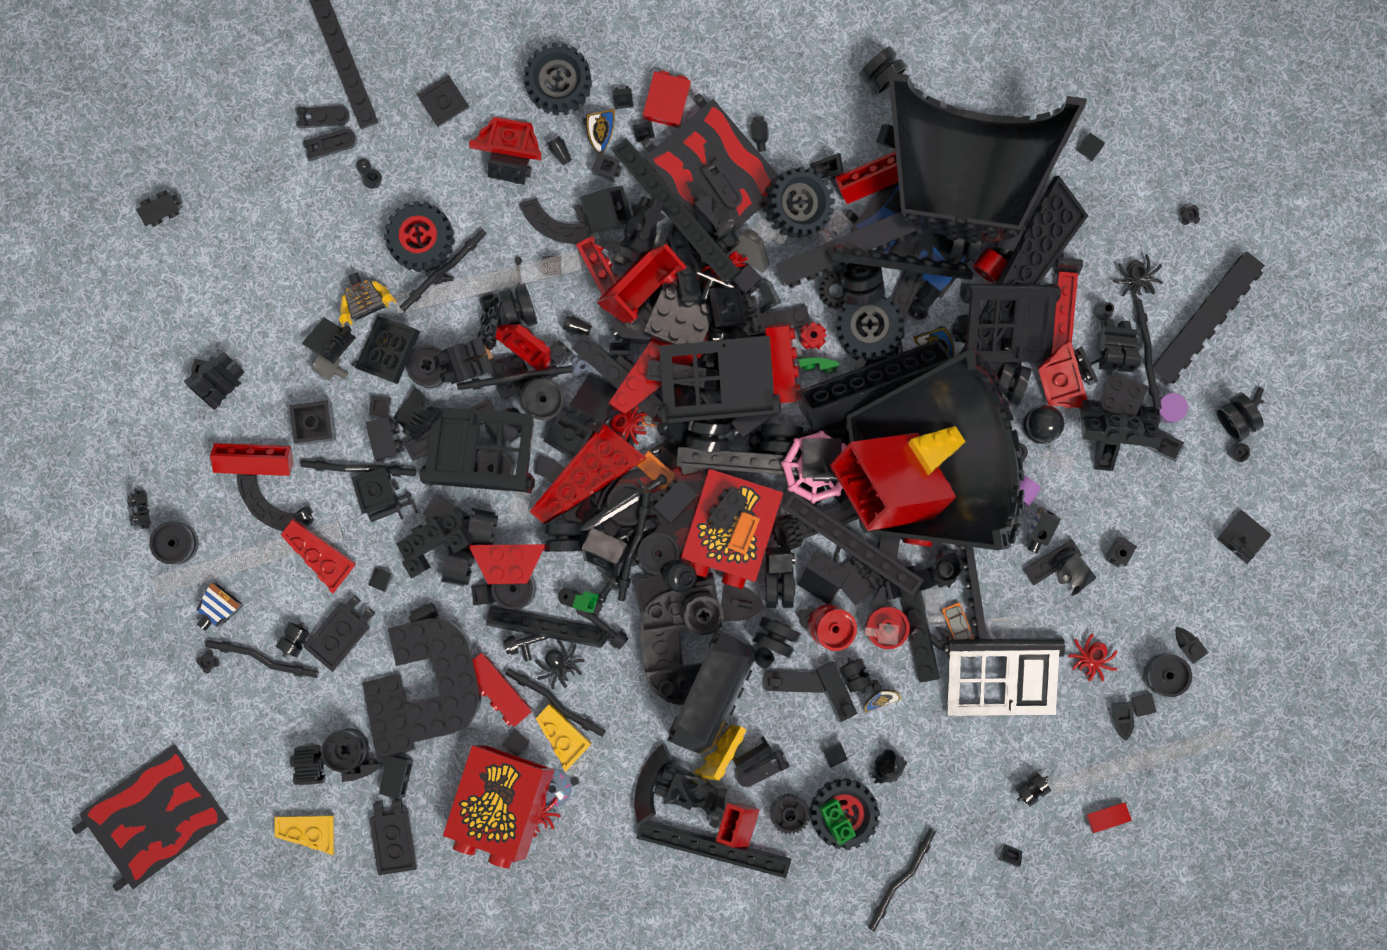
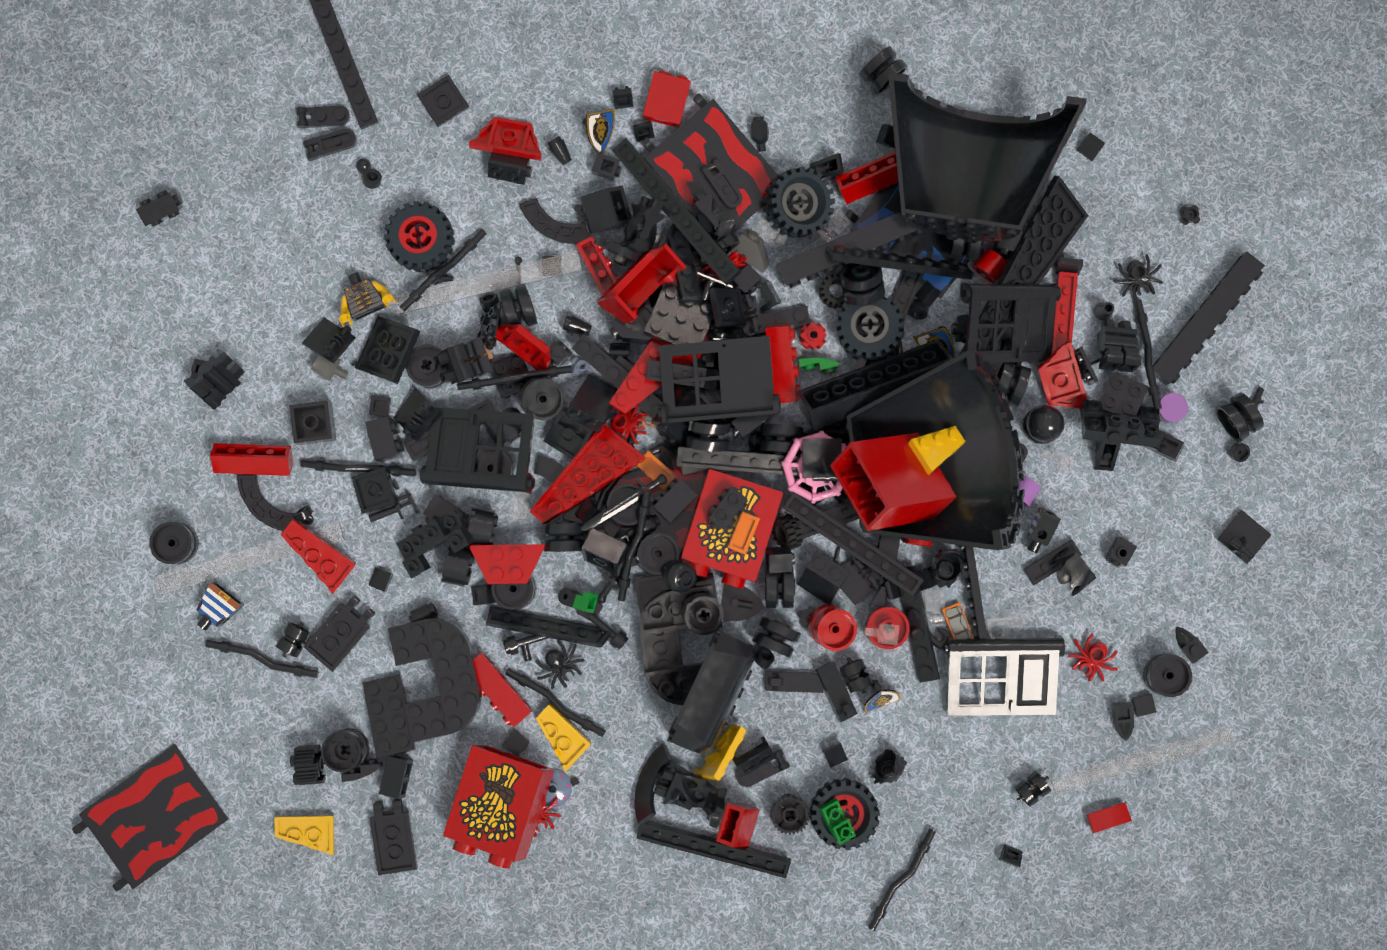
(136, 520): black hinge -> none
(201, 661): black plate -> none
(557, 58): black wheel -> none

